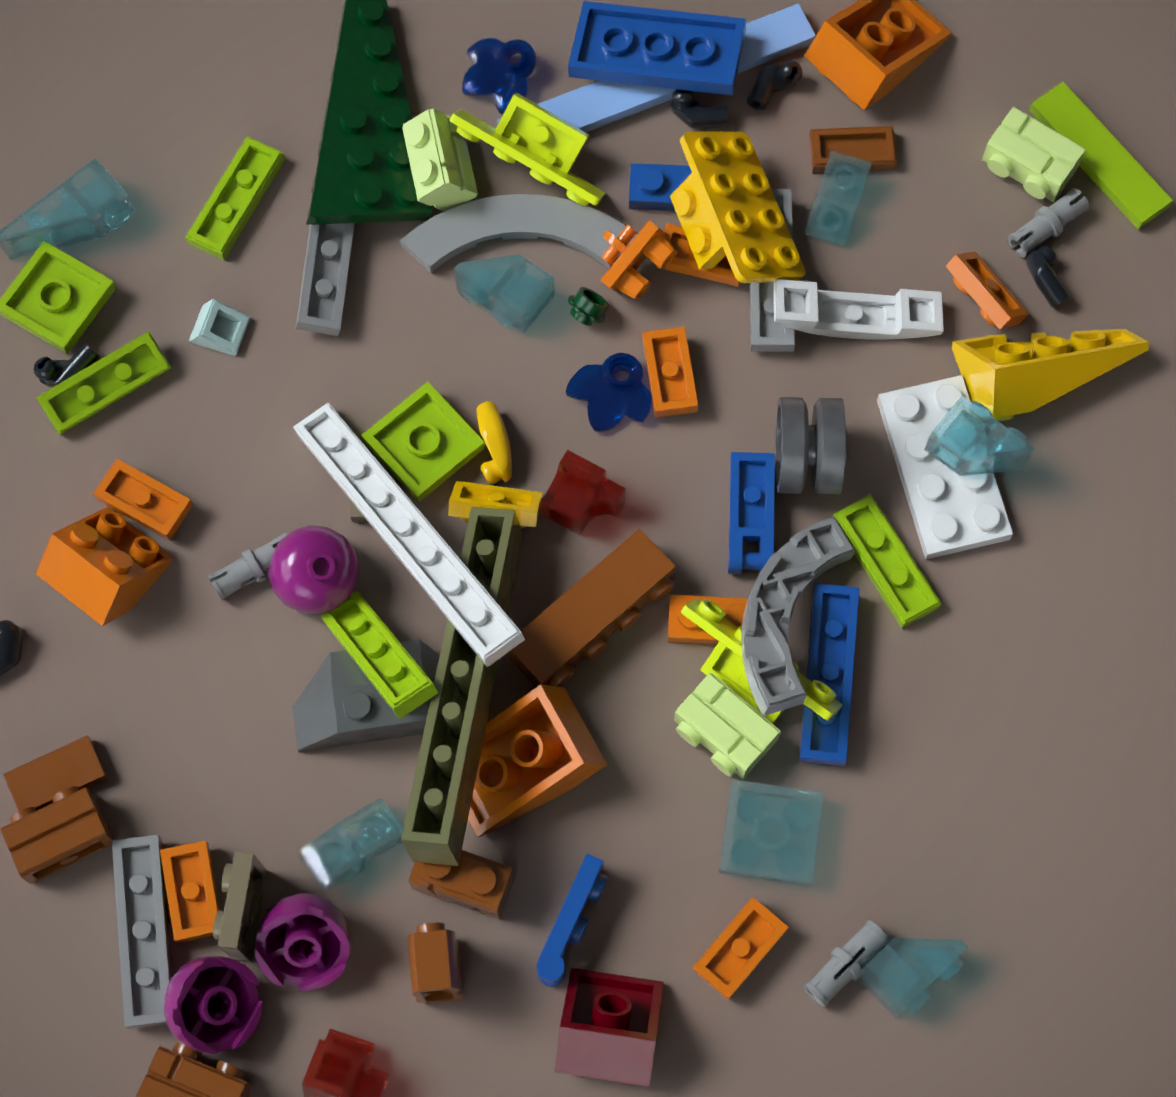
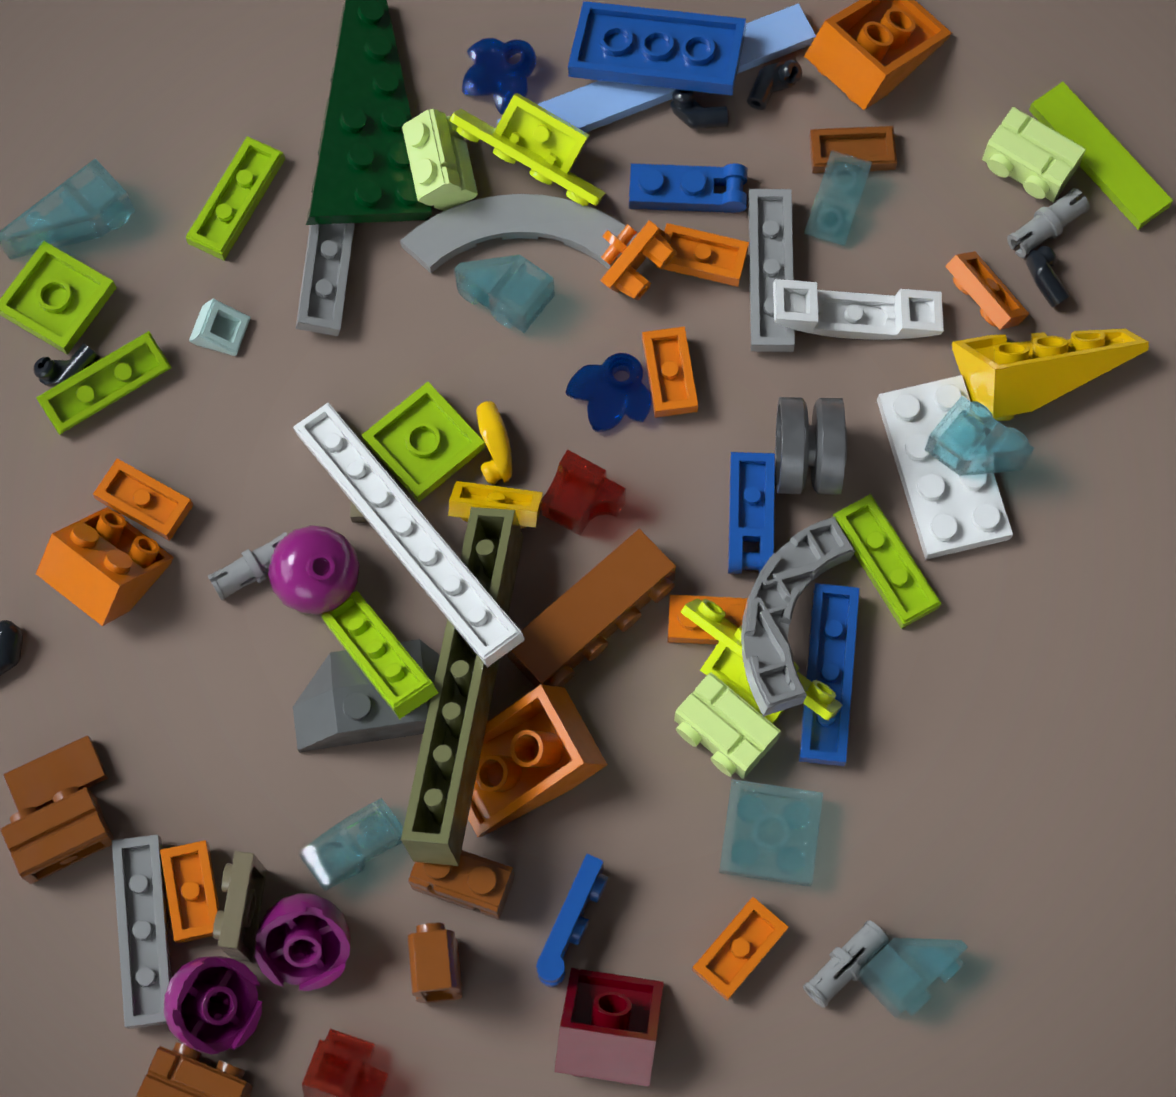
(588, 306): dark green plate -> none
(732, 210): yellow bracket -> none

